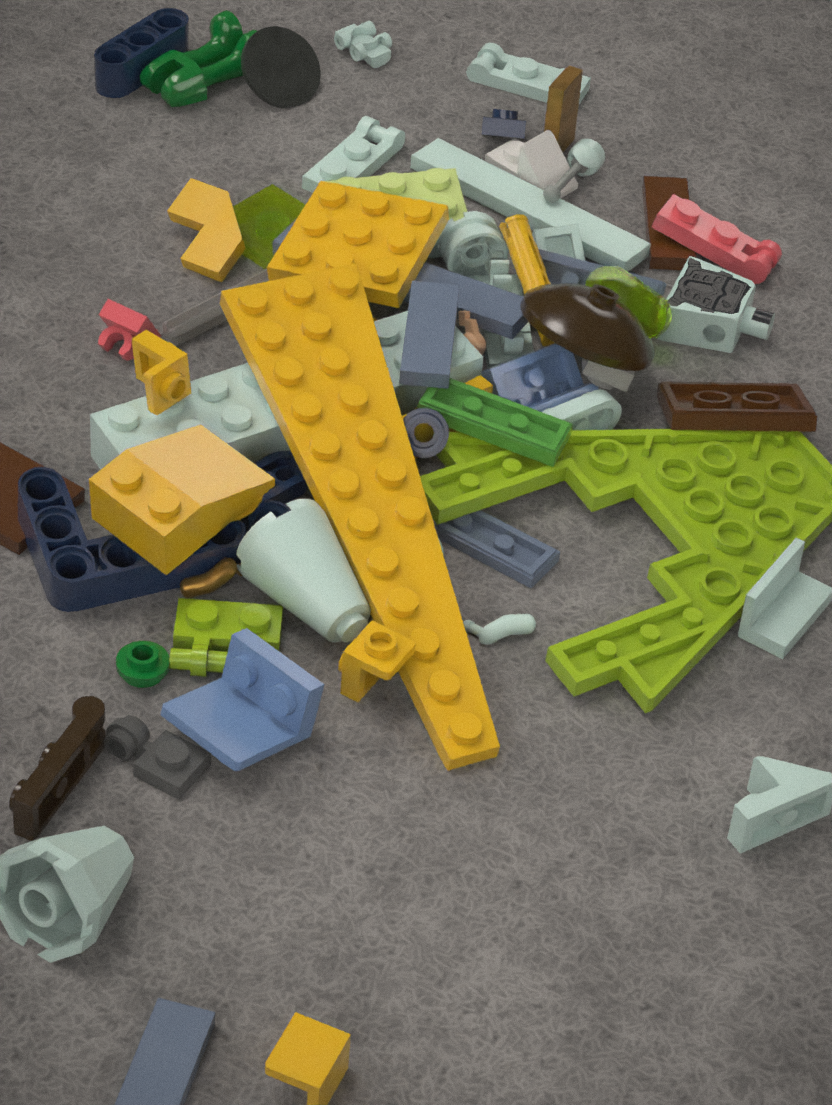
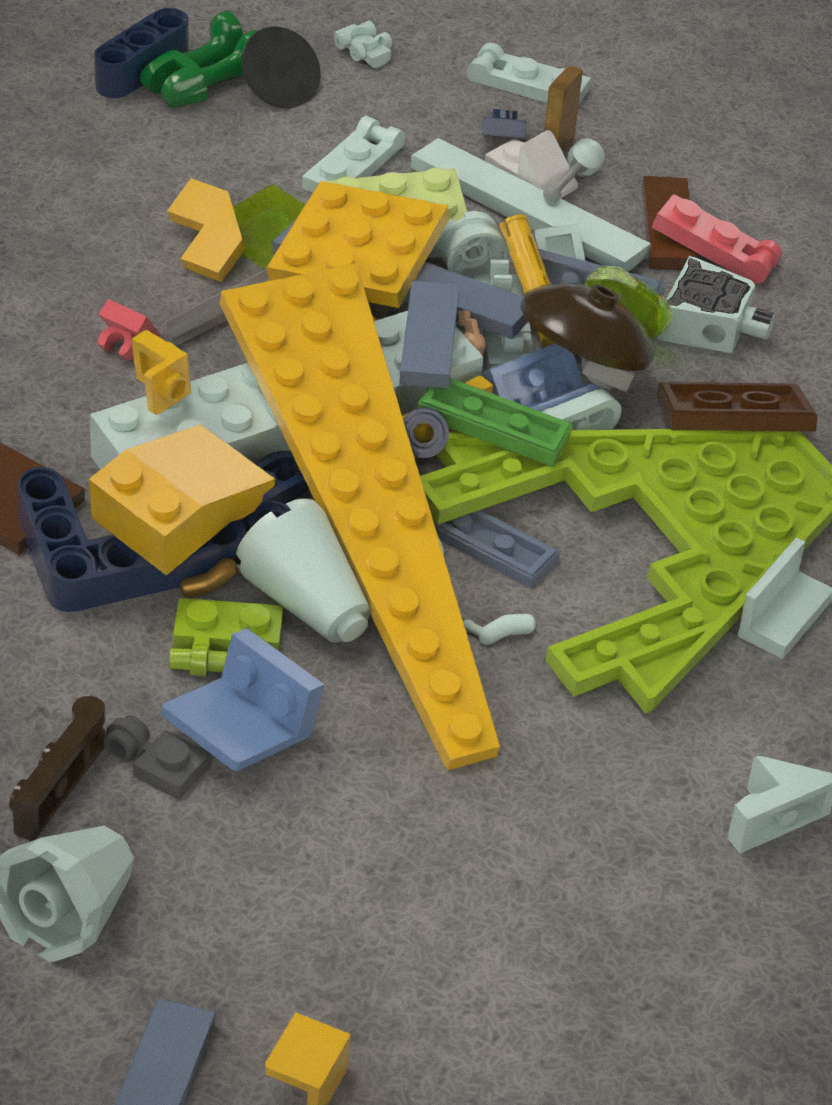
(142, 663): green plate -> none
(371, 656): yellow bracket -> none

